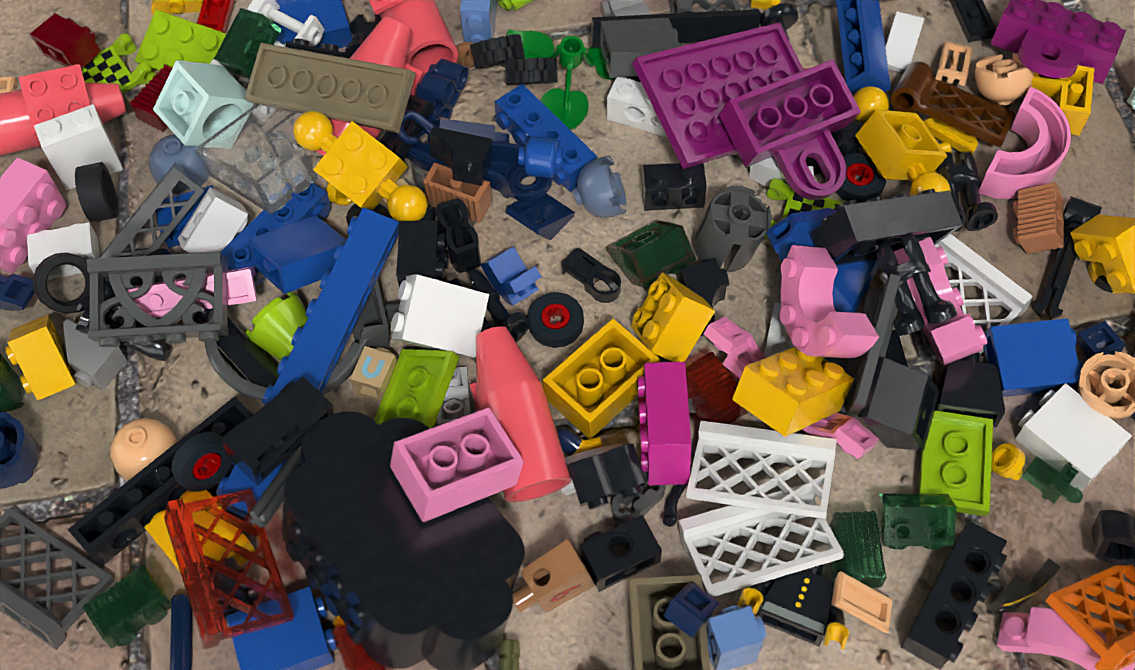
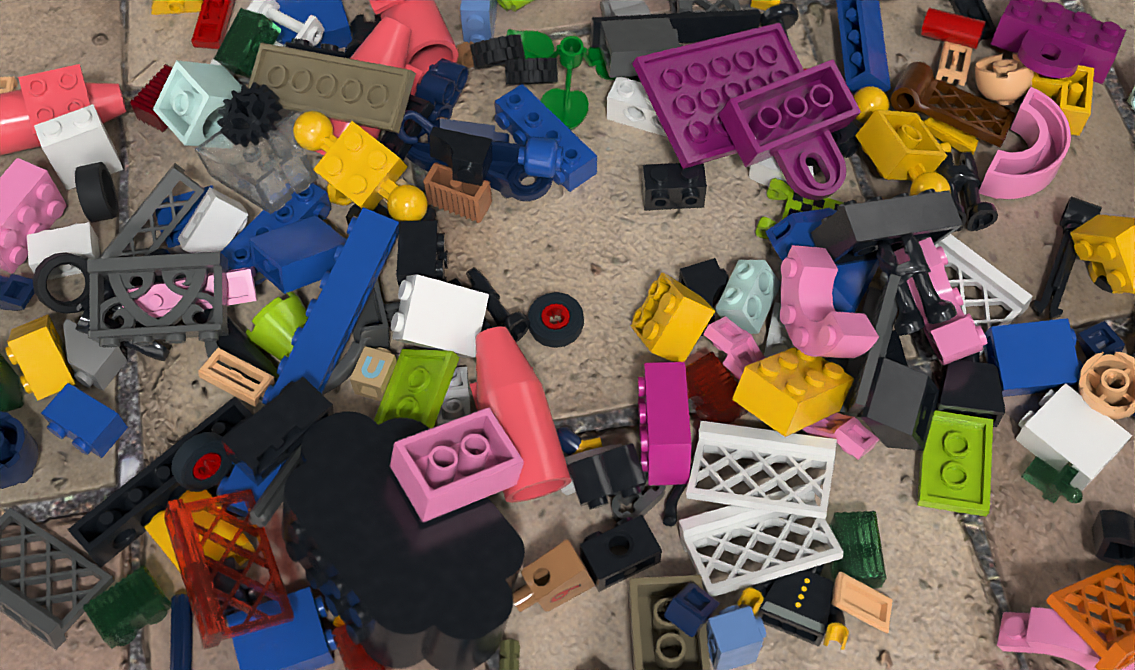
(65, 41): dark red brick -> none
(84, 421): none -> blue brick
(109, 67): lime flag -> none
(139, 445): light nougat cylinder -> none
(171, 151): sand blue cylinder -> none
(177, 39): lime plate -> none
(249, 114): none -> black gear
(251, 393): none -> light nougat tile
(460, 235): black brick -> none
(511, 276): blue brick -> none
(542, 216): dark blue slope -> none
(589, 272): black piece -> none
(598, 378): yellow brick -> none
(600, 189): sand blue cylinder -> none
(651, 251): clear green slope -> none
(732, 228): dark grey cylinder -> none
(749, 295): none -> light aqua brick
(871, 183): black bush -> none
(903, 40): white slope -> none
(916, 520): clear green brick -> none
(925, 638): black brick -> none
(952, 28): none -> red brick
(1008, 461): yellow tile -> none
(1020, 591): clear smoke slope -> none
(1039, 218): nougat brick -> none

